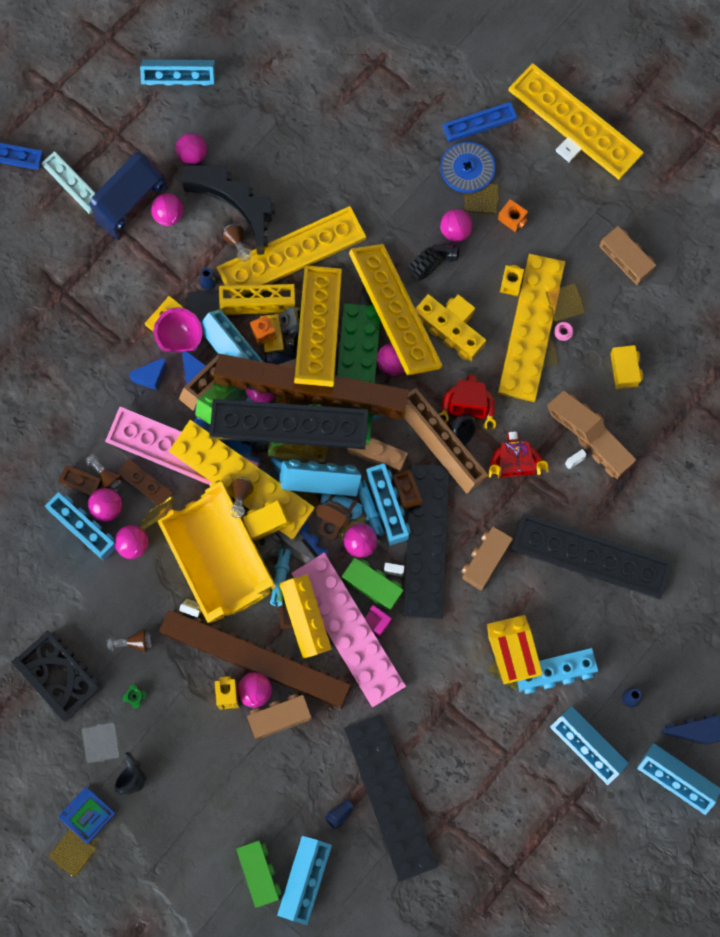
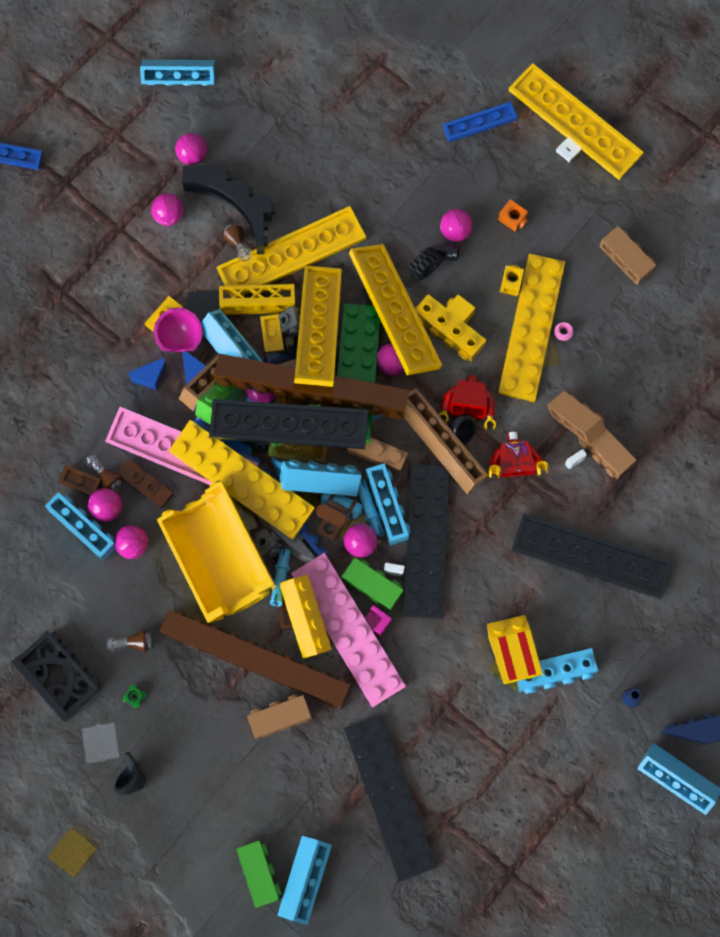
(69, 180): light aqua tile -> none
(86, 815): tile -> none
(124, 191): dark blue windscreen -> none
(157, 513): clear yellow piece -> none
(190, 607): white tile -> none
(208, 279): dark blue cone -> none
(226, 693): yellow brick -> none
(241, 490): piece -> none
(254, 690): dark pink piece -> none
(263, 330): orange brick -> none
(266, 520): yellow brick -> none
(338, 815): dark blue cone -> none
(407, 489): reddish brown plate -> none
(472, 179): piece -> none
(482, 201): clear yellow piece -> none
(486, 558): medium nougat brick -> none
(565, 302): clear yellow piece -> none
(589, 745): medium azure brick -> none
(626, 367): yellow brick -> none

